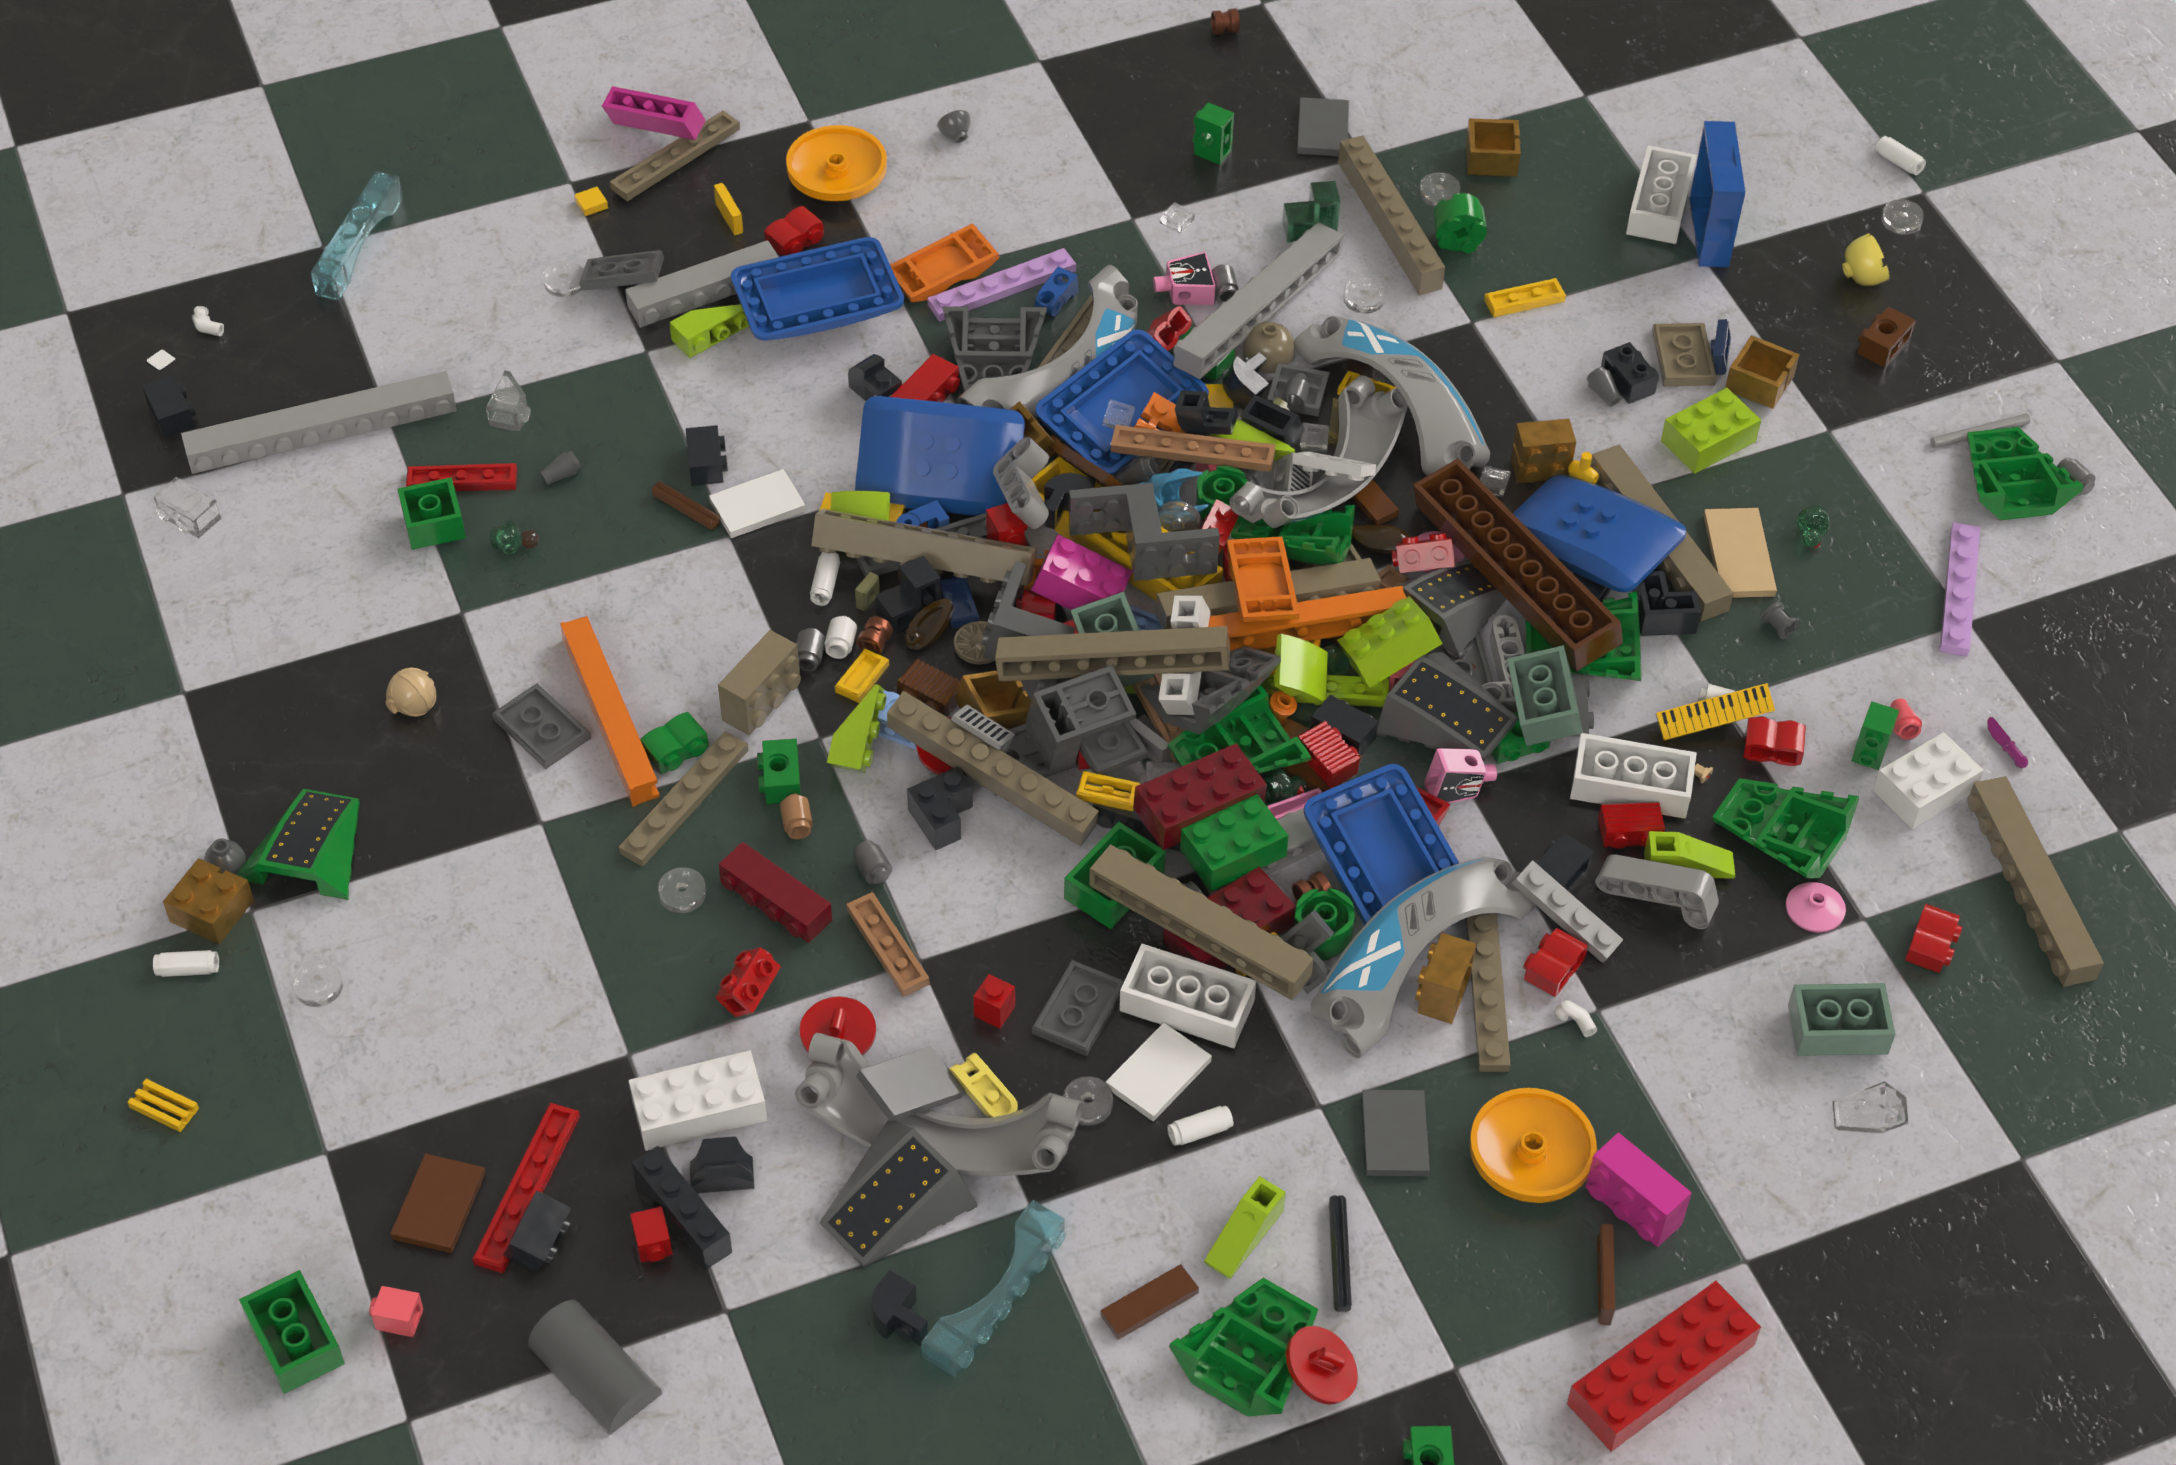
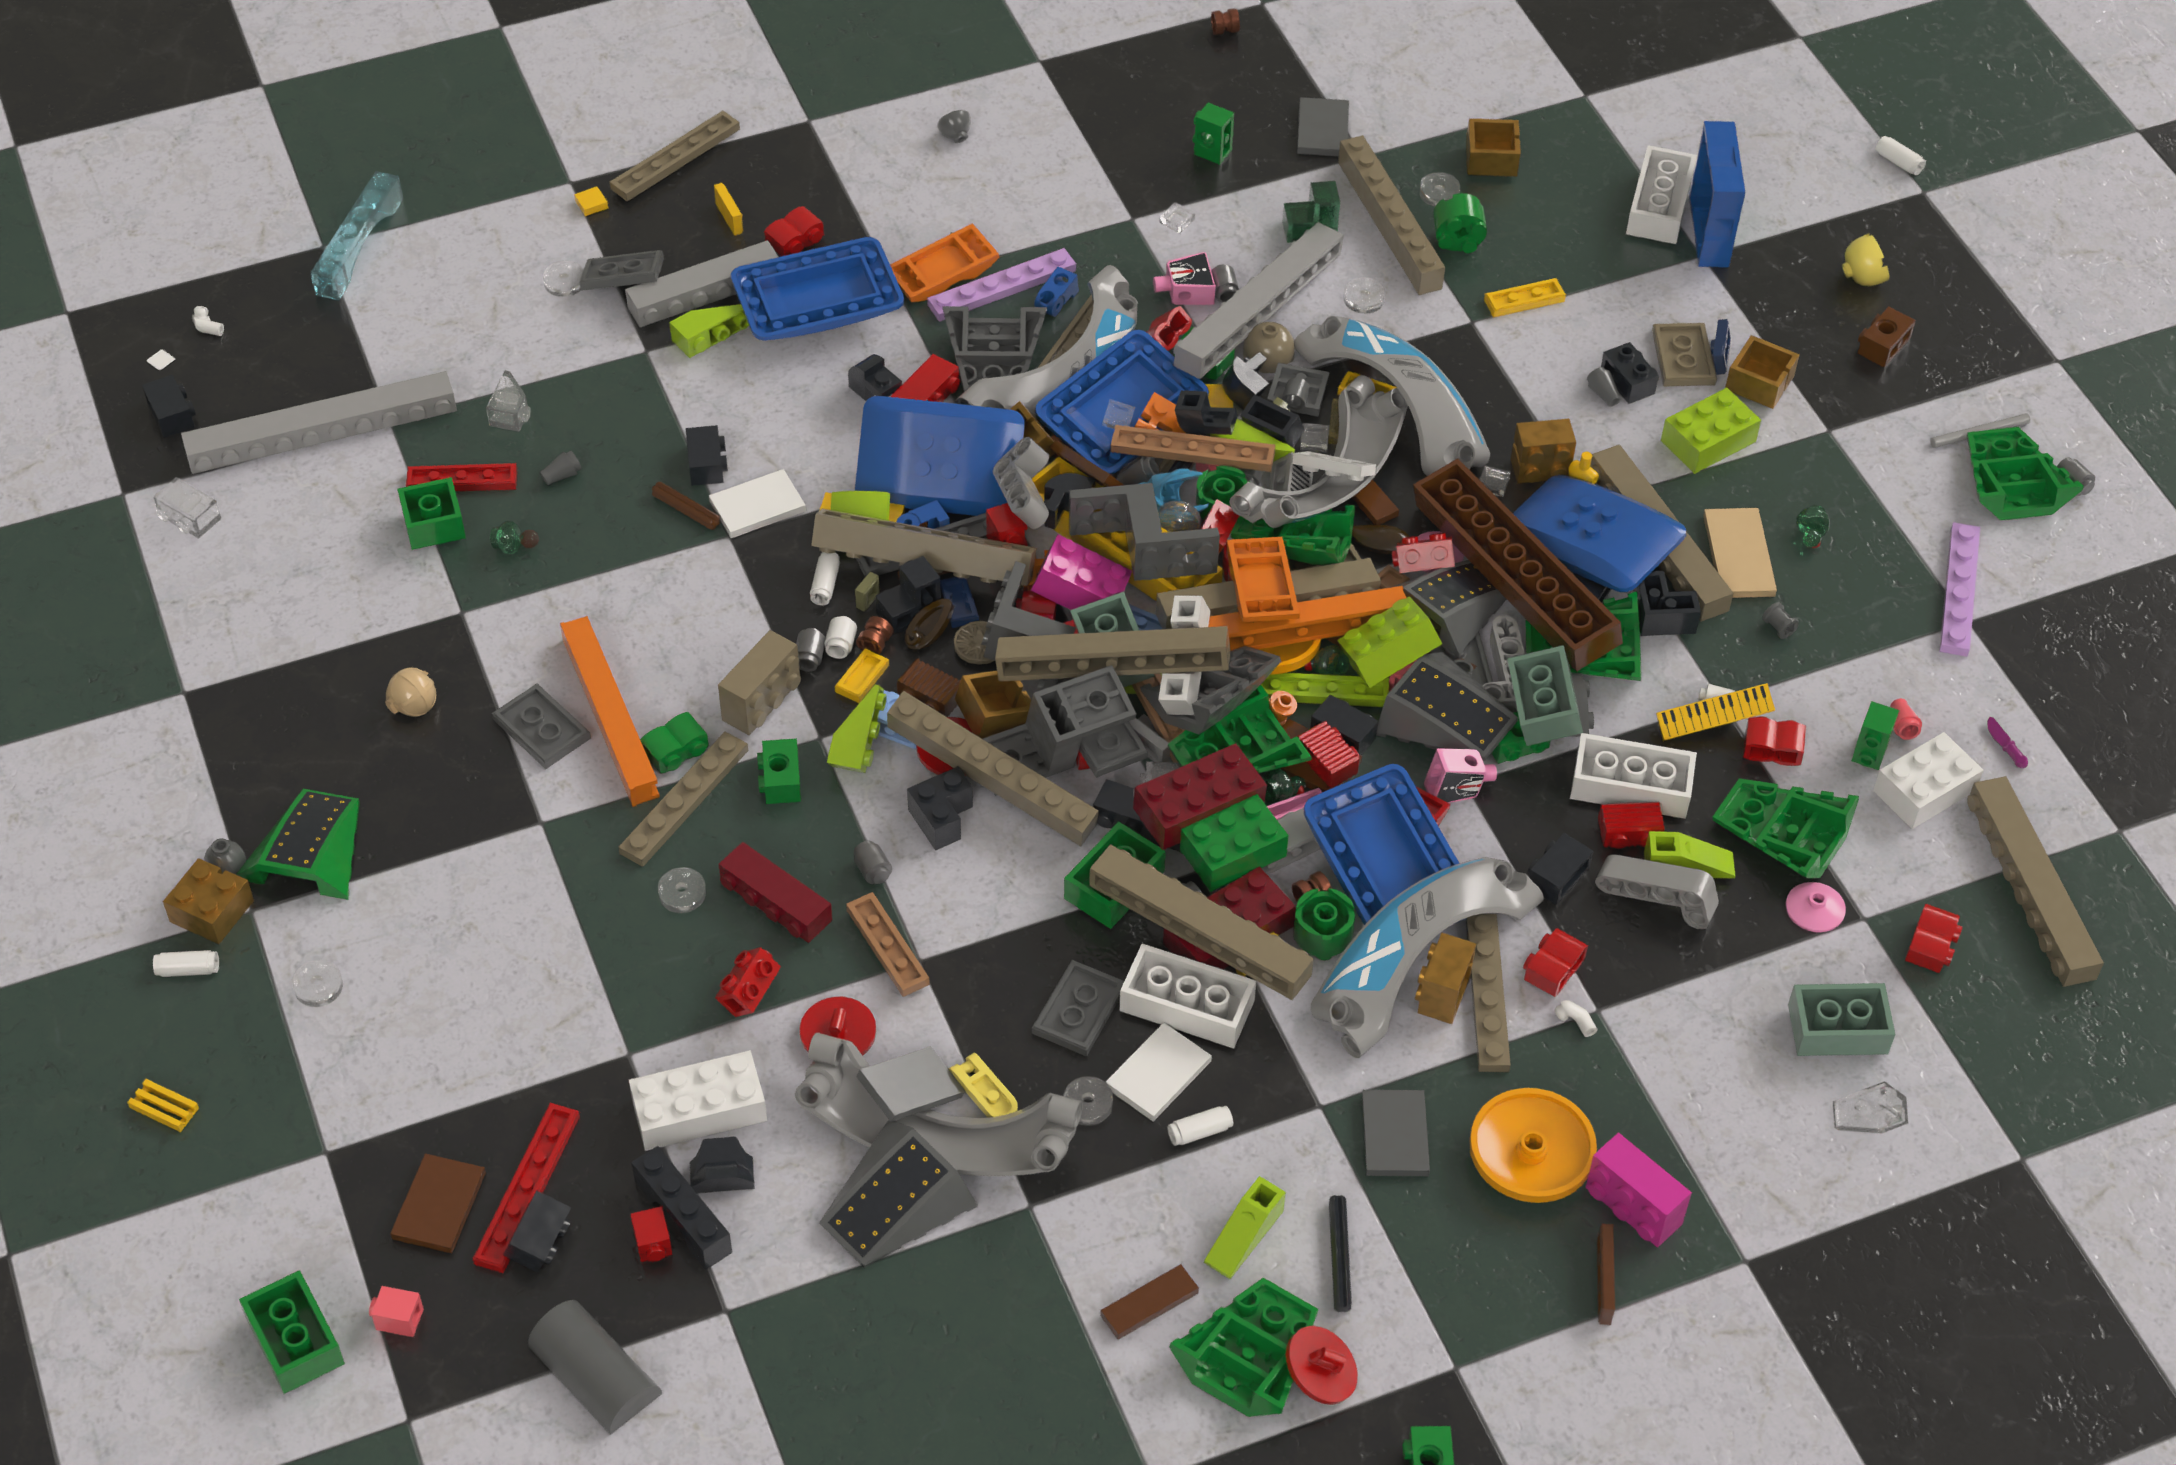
(653, 113): dark pink brick -> none
(796, 816): medium nougat brick -> none
(836, 163): light orange dish -> none
(892, 1307): black brick -> none
(958, 1335): clear light blue arch -> none
(983, 728): light grey panel -> none
(994, 1001): red brick -> none
(1106, 794): yellow tile -> none
(1301, 669): lime slope -> none
(1308, 936): dark grey plate -> none
(1567, 911): light grey plate -> none
(1663, 1365): red brick -> none
(1702, 773): tan piece -> none
(1902, 216): clear piece -> none

